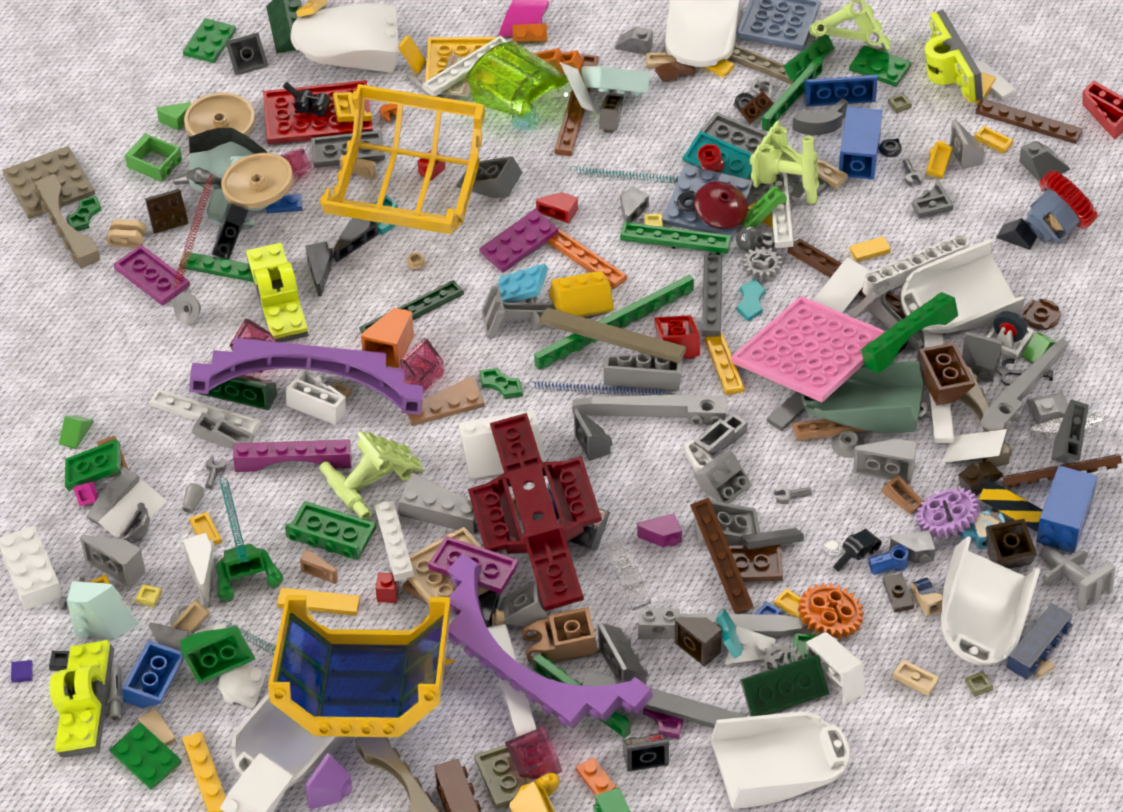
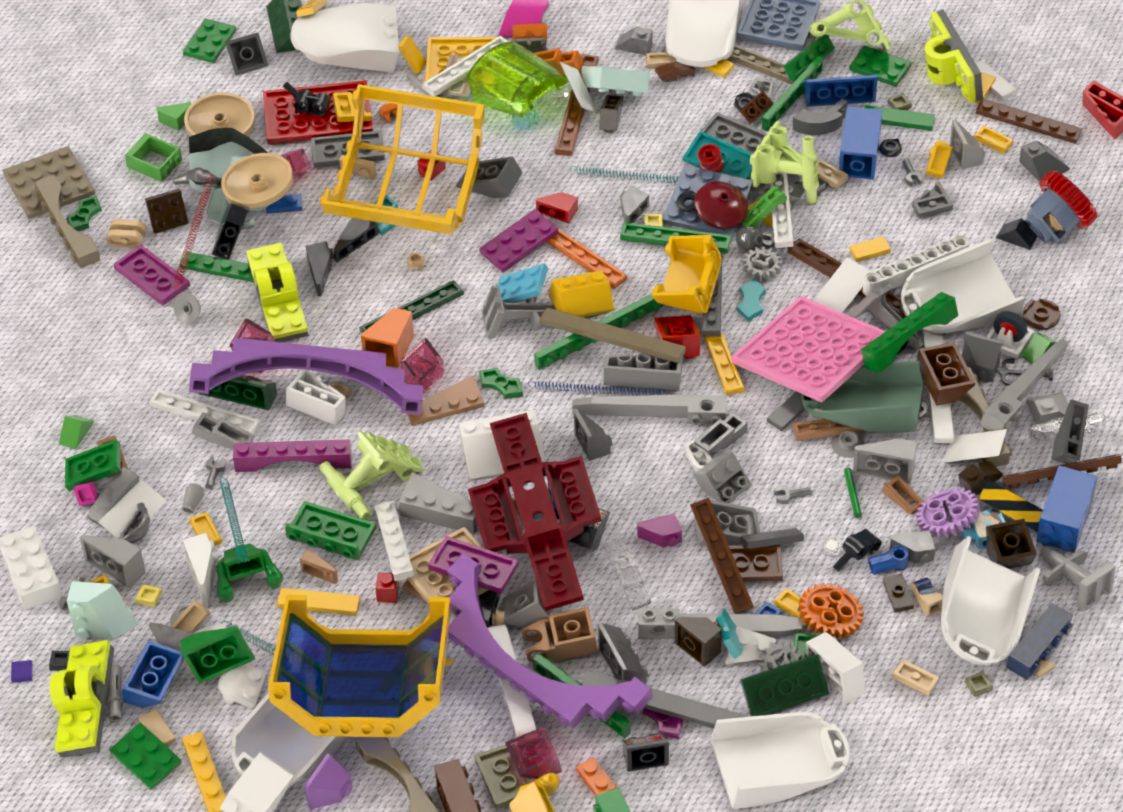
(533, 45): none -> dark grey hinge
(690, 273): none -> yellow windscreen
(852, 492): none -> green bar
(906, 118): none -> tile

